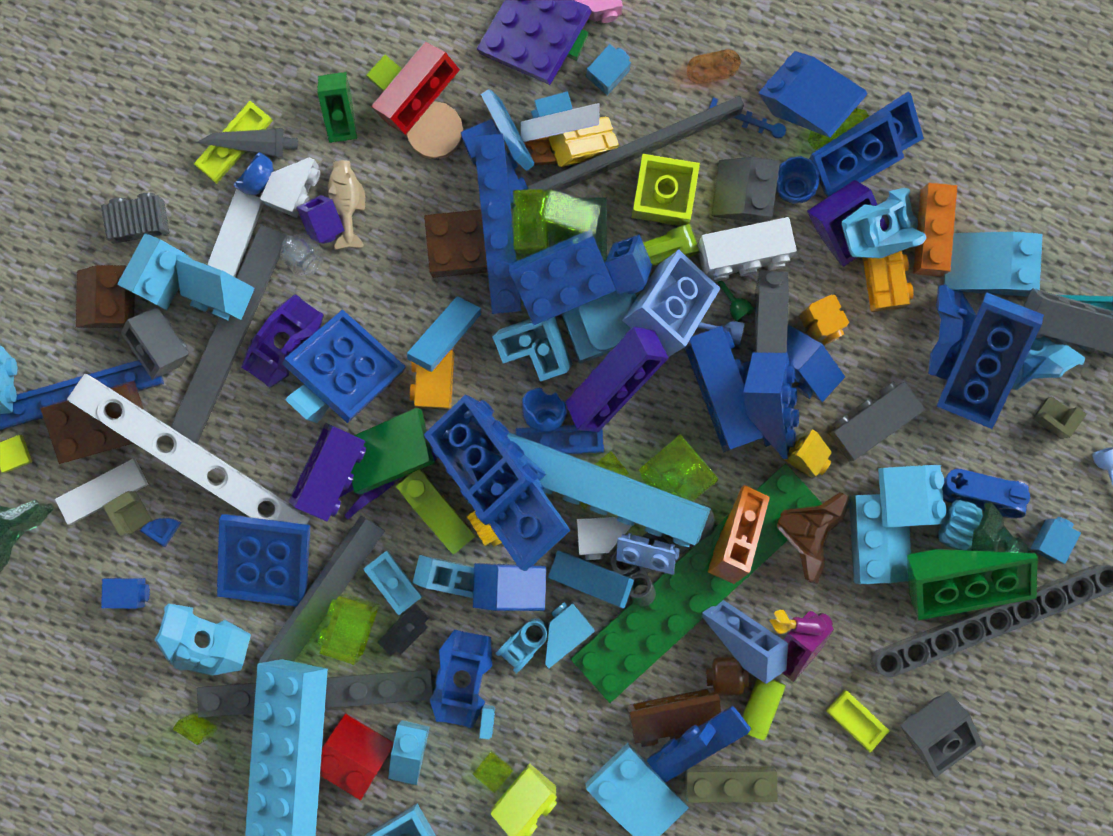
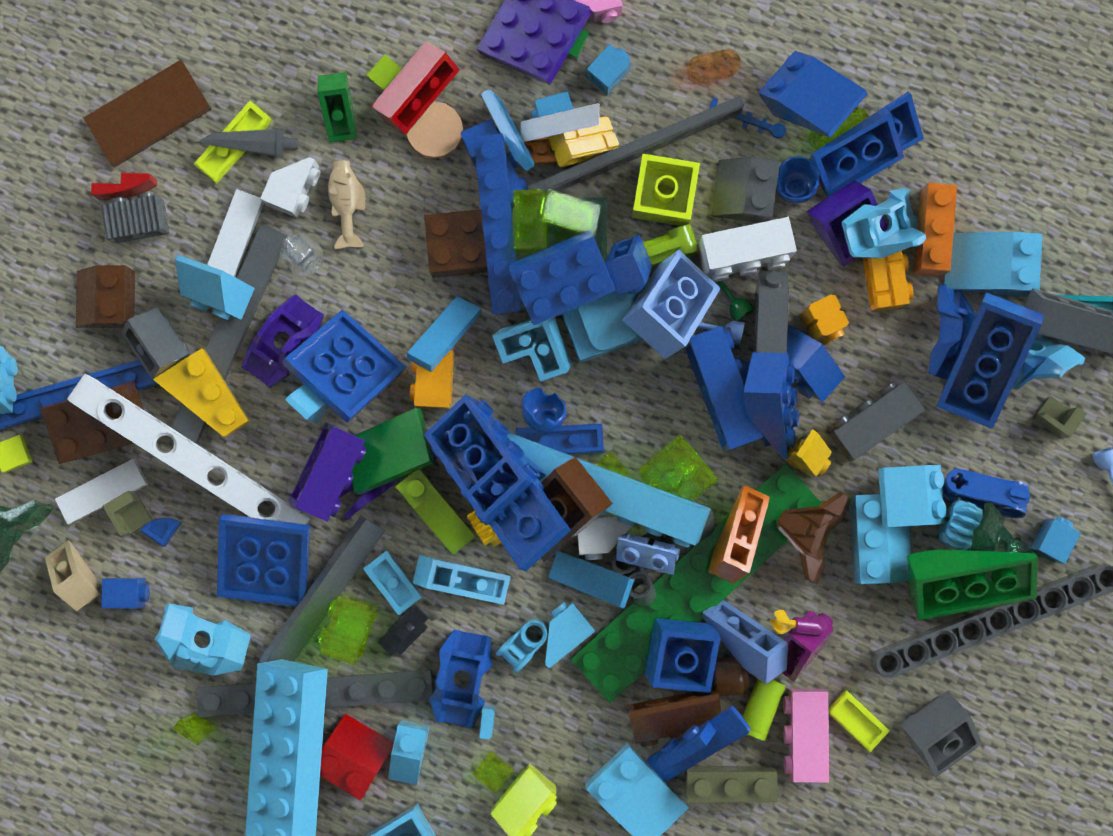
(71, 576): none -> tan slope
(130, 185): none -> red slope
(147, 113): none -> reddish brown tile
(153, 271): medium azure slope -> none
(204, 392): none -> yellow wing
(255, 176): blue hair -> none
(321, 219): dark purple brick -> none
(509, 588): piece -> none
(575, 498): none -> reddish brown slope
(616, 379): dark purple brick -> none
(682, 655): none -> blue brick
(807, 735): none -> bright pink brick

